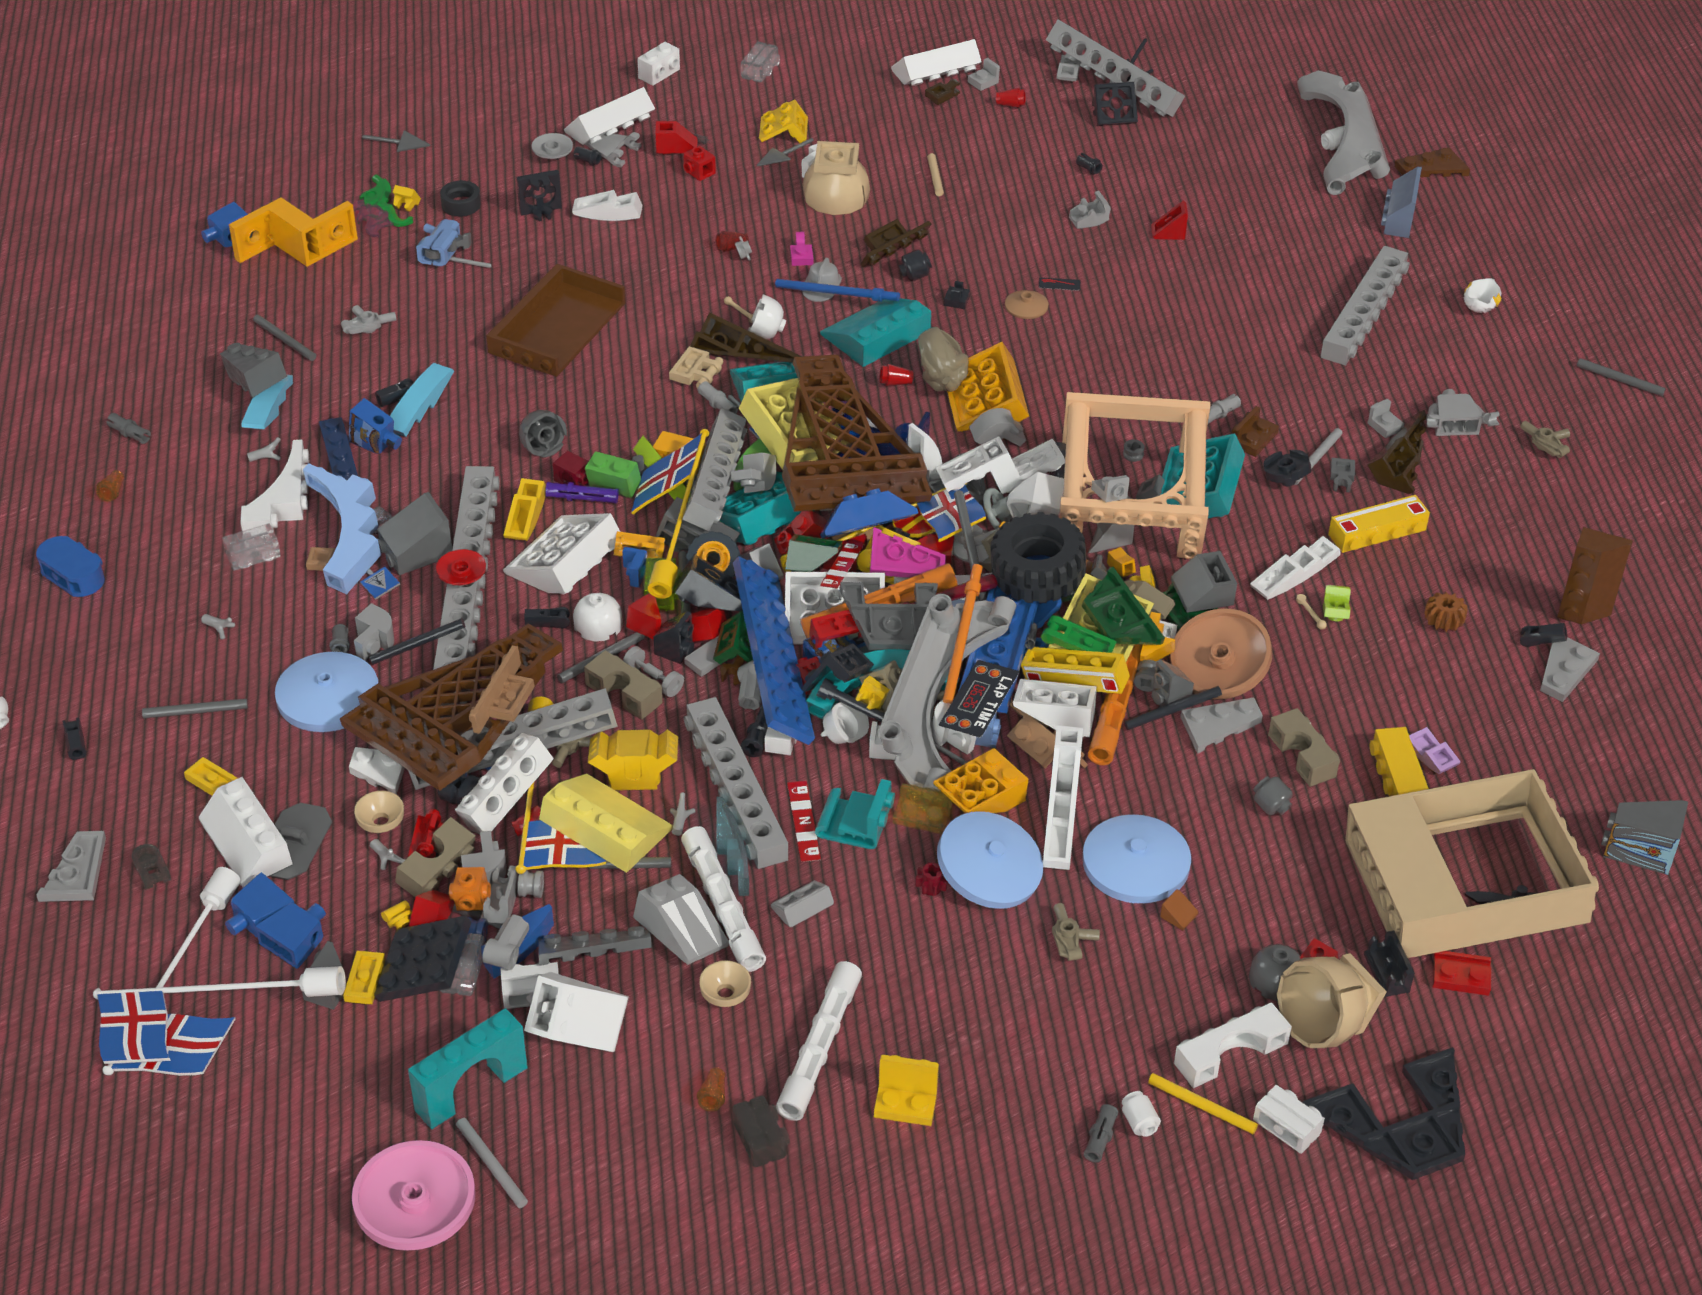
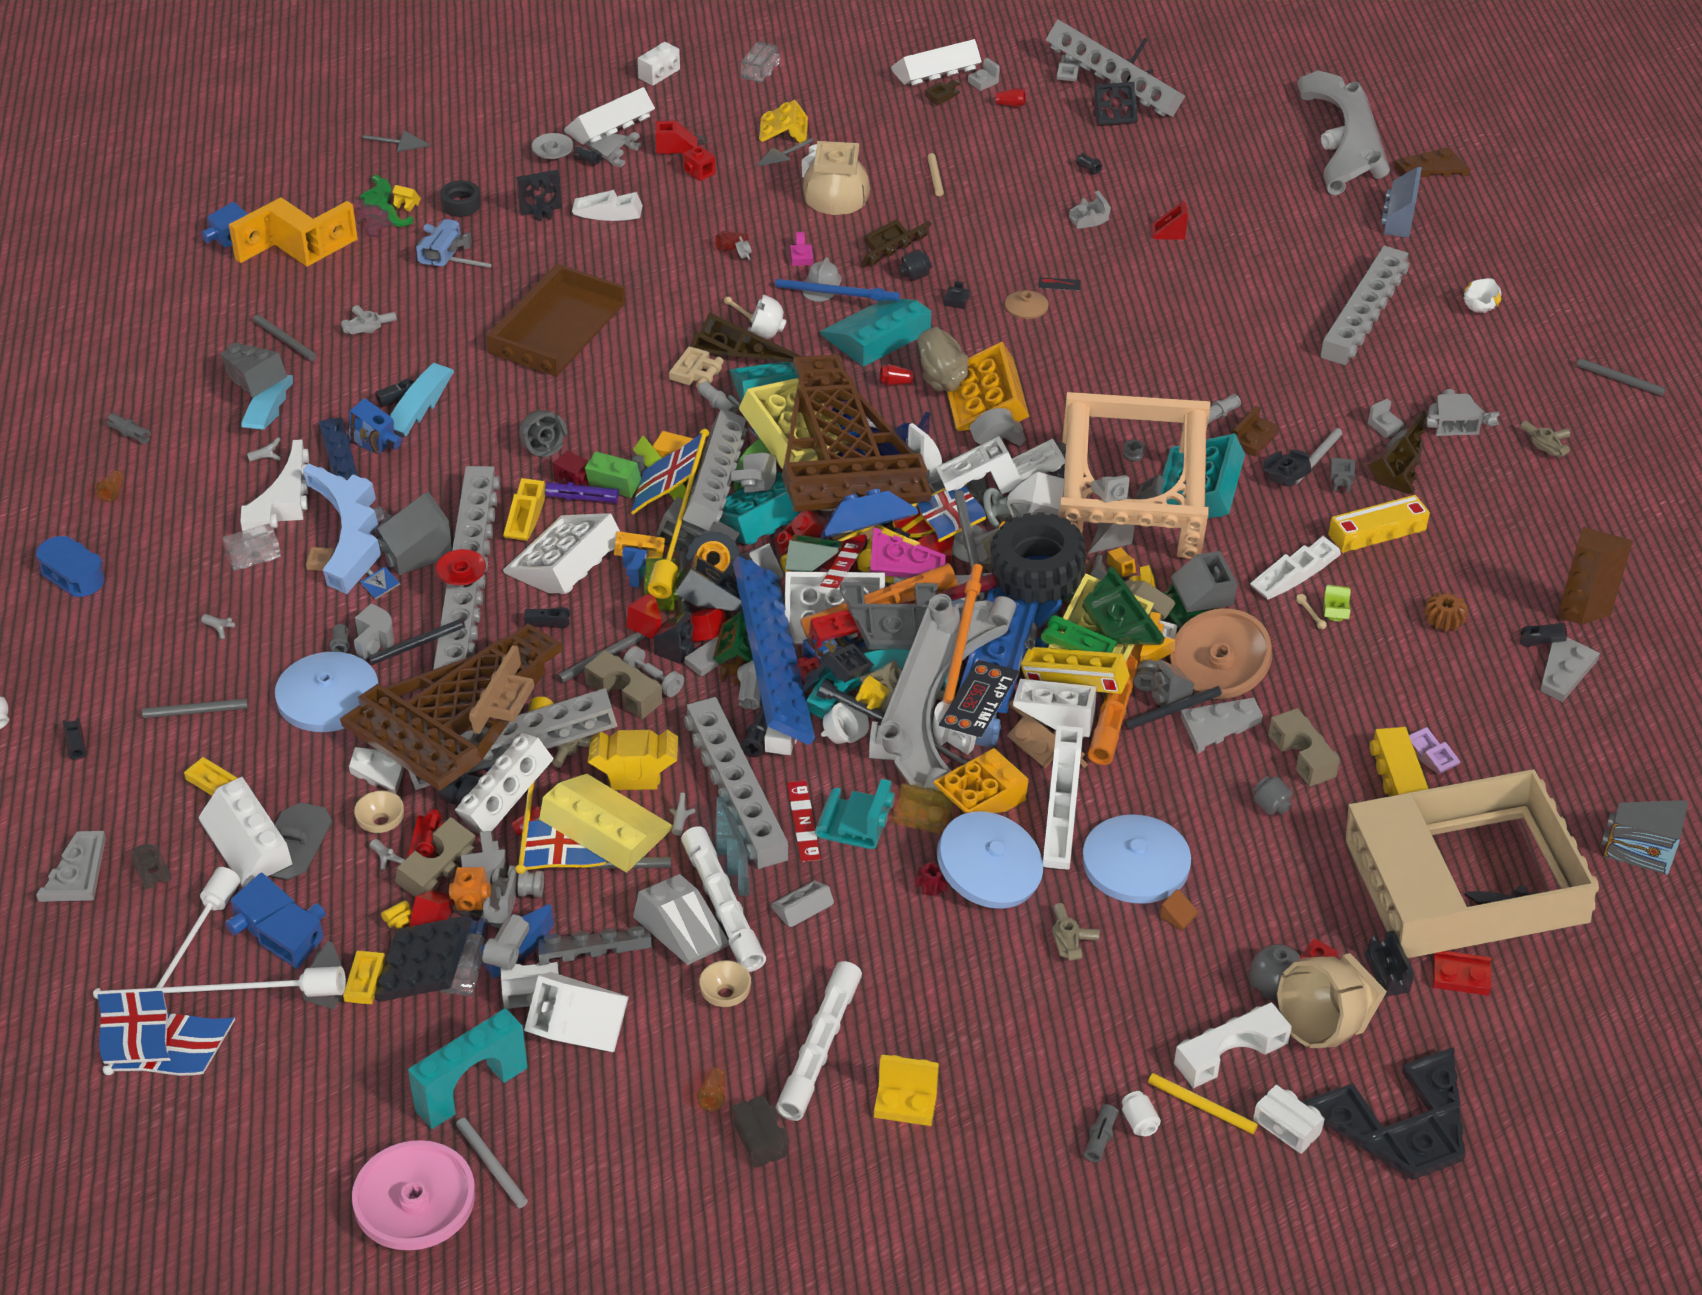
(597, 617): white cylinder -> none

